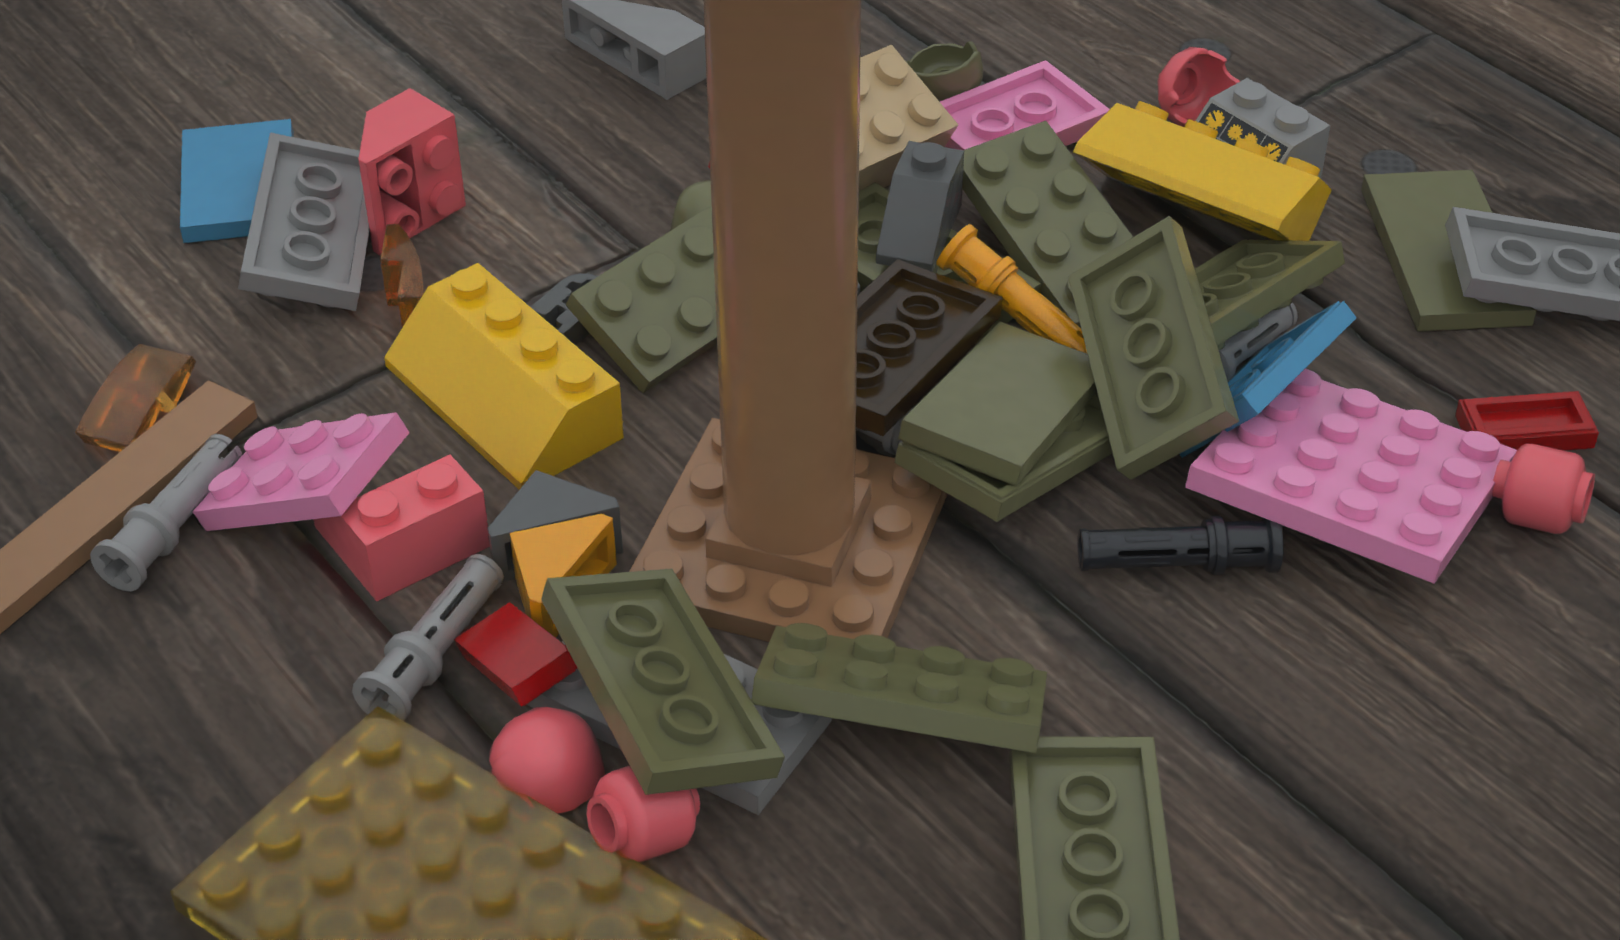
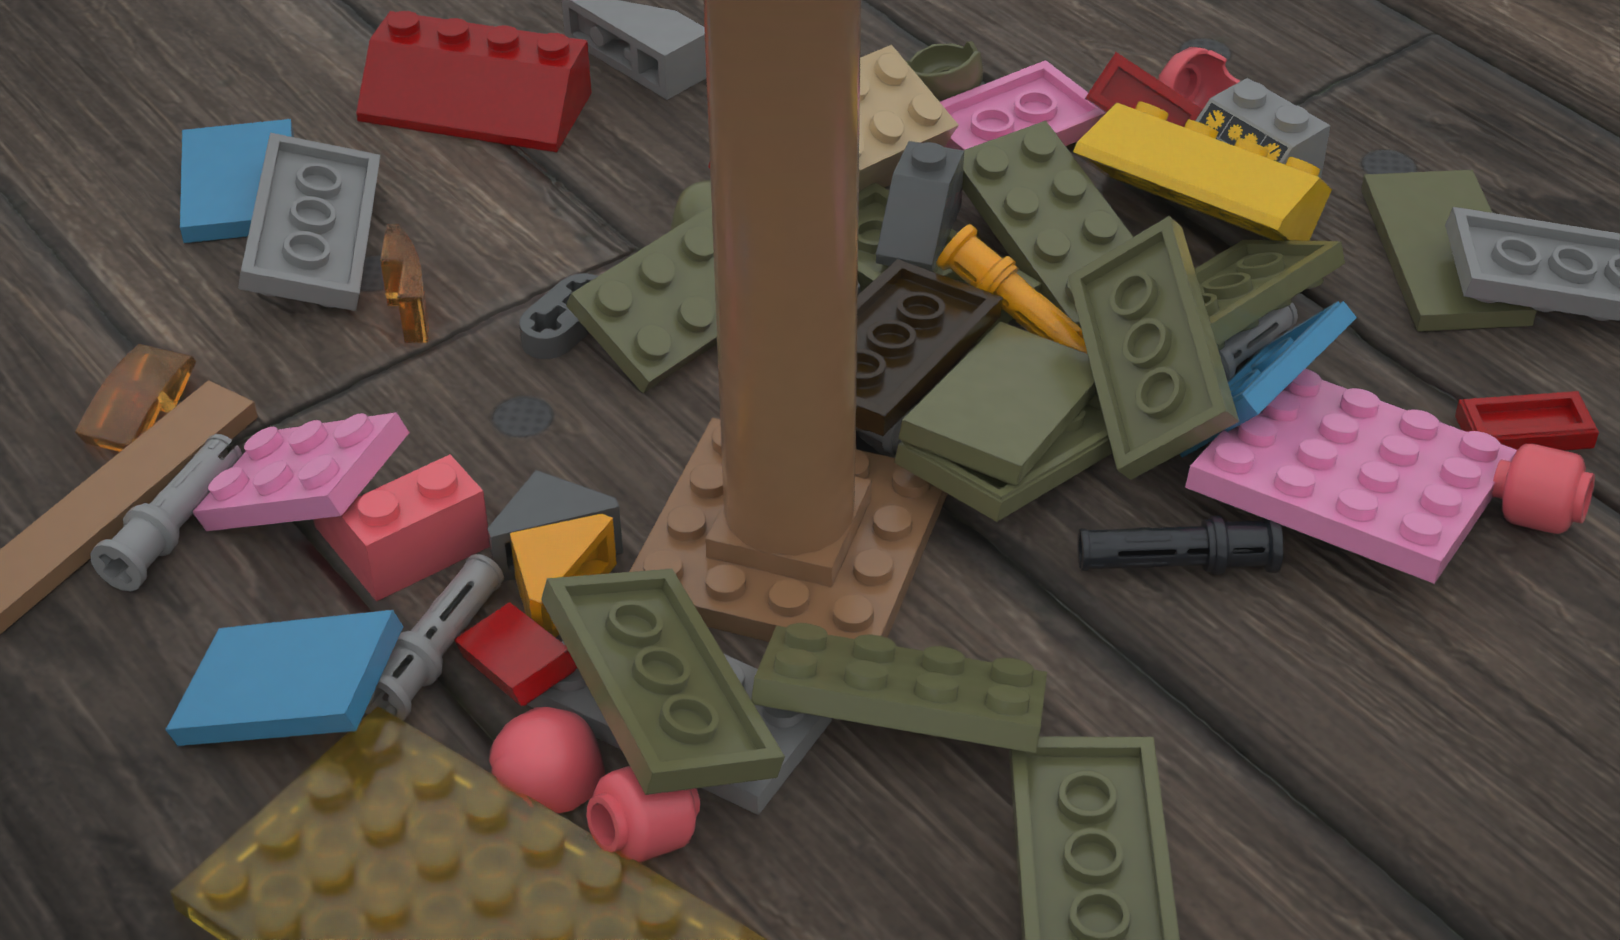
(286, 679): none -> dark azure tile
(409, 165): coral slope -> none
(474, 80): none -> red slope
(505, 377): yellow slope -> none
(1127, 84): none -> red tile

